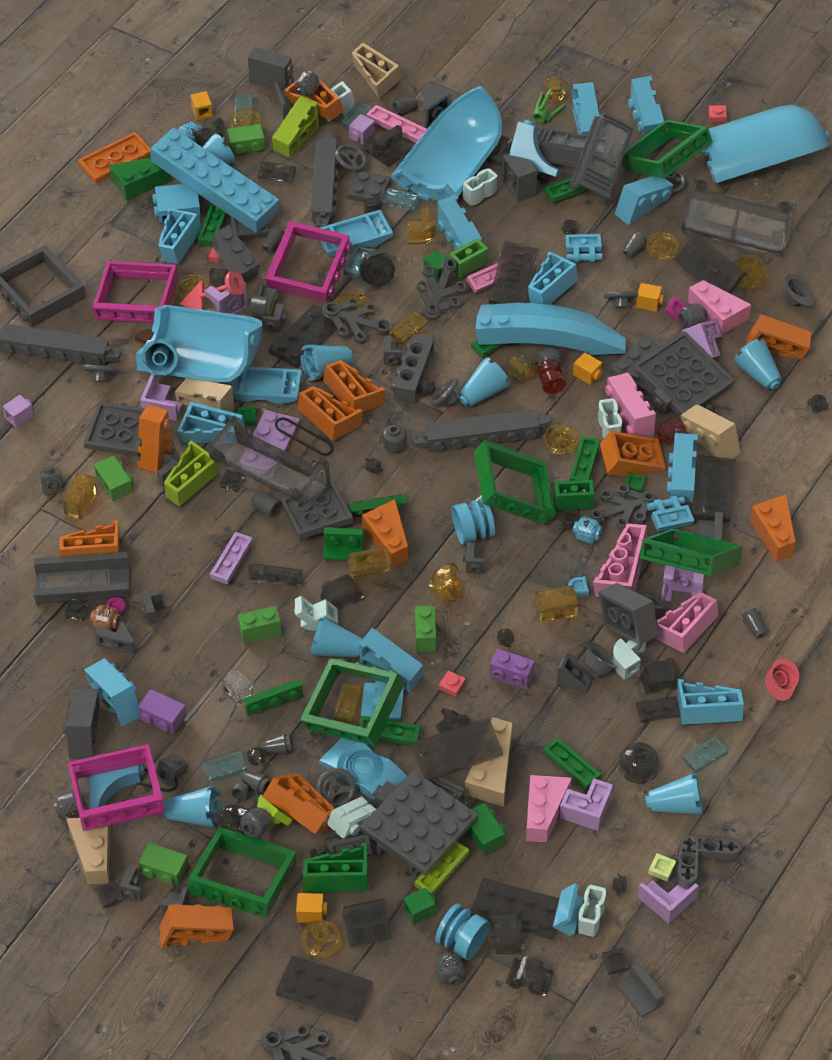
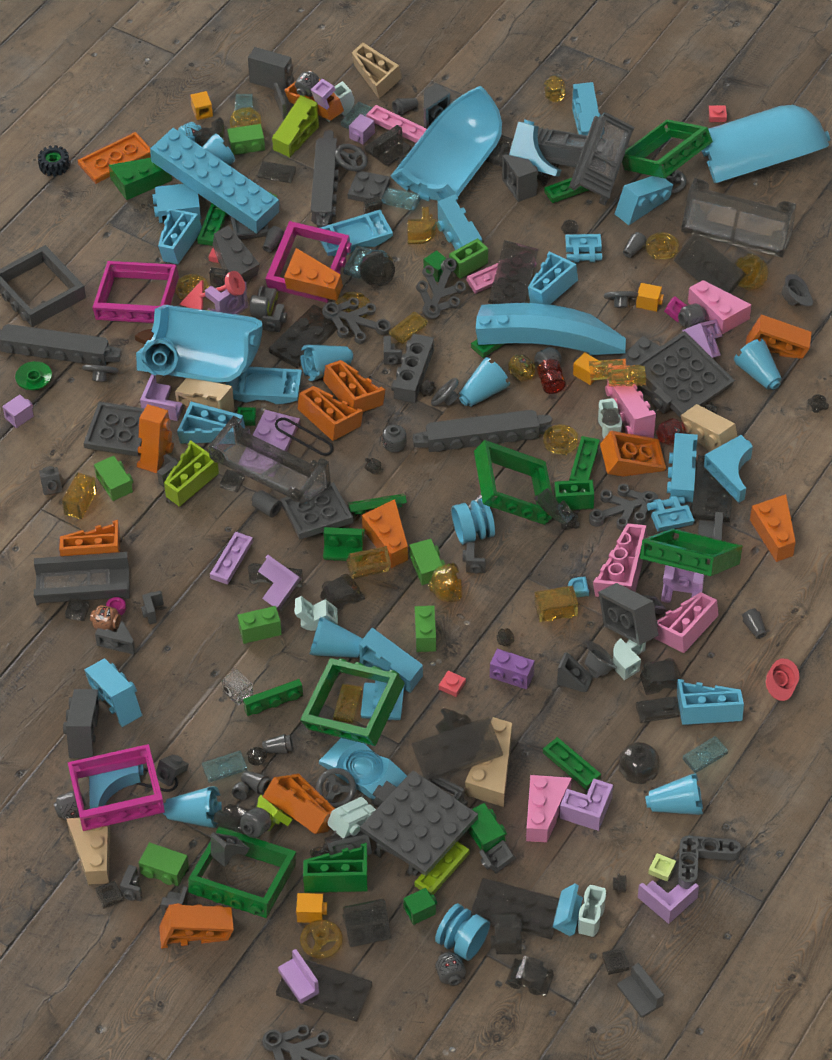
(33, 375): none -> green dish
(56, 167): none -> black bush
(162, 711): medium lavender brick -> none
(226, 846): none -> dark grey slope
(283, 581): none -> lavender panel
(299, 978): none -> lavender panel
(312, 277): none -> orange wedge
(321, 92): none -> lavender panel
(396, 731): green plate -> none
(425, 559): none -> bright green brick
(480, 187): light aqua brick -> none
(497, 857): none -> dark grey bracket
(542, 112): bright green plant -> none
(556, 510): none -> clear smoke slope
(587, 530): medium azure head -> none
(610, 416): none -> clear smoke plate
(617, 372): none -> clear yellow plate
(635, 482): green tile -> none
(644, 106): medium azure wedge -> none
(726, 462): none -> medium azure arch

